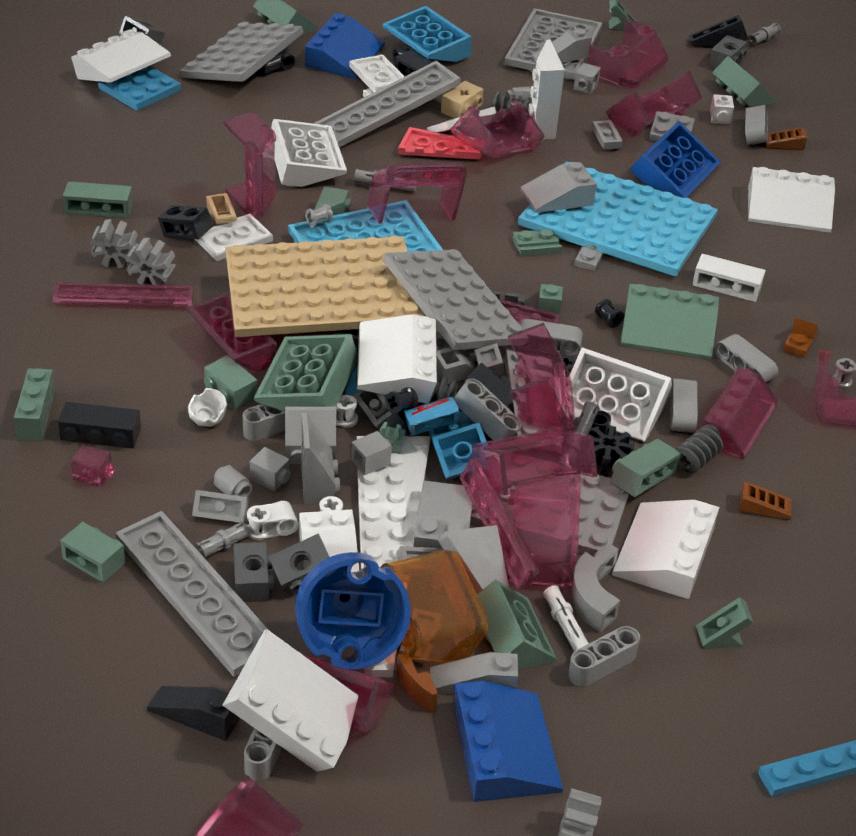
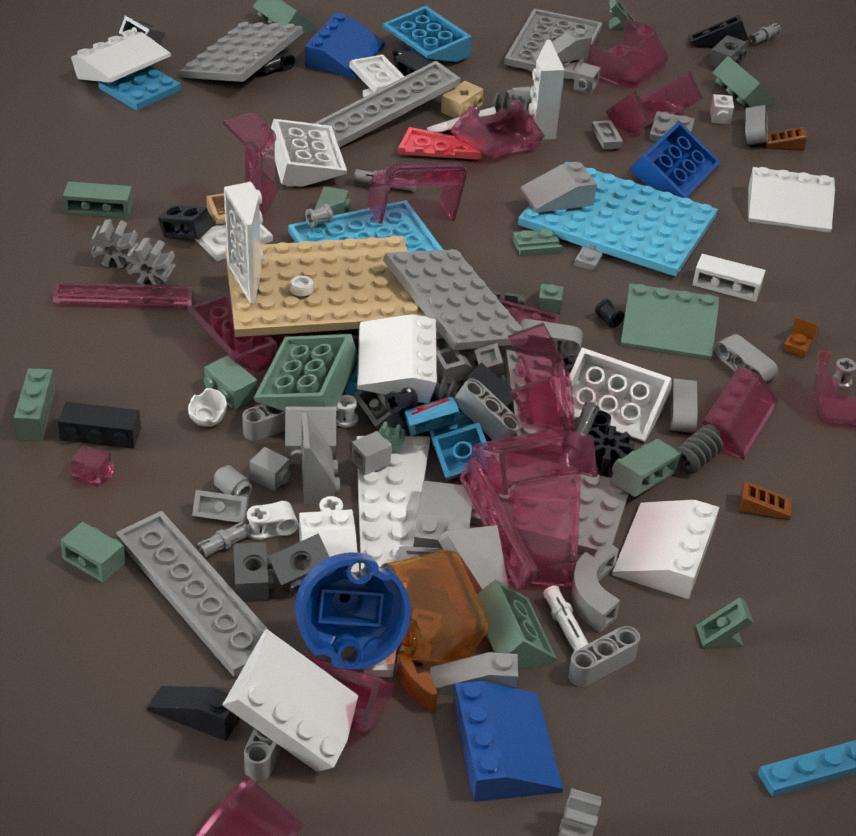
(244, 236): none -> white slope
(301, 286): none -> white tile

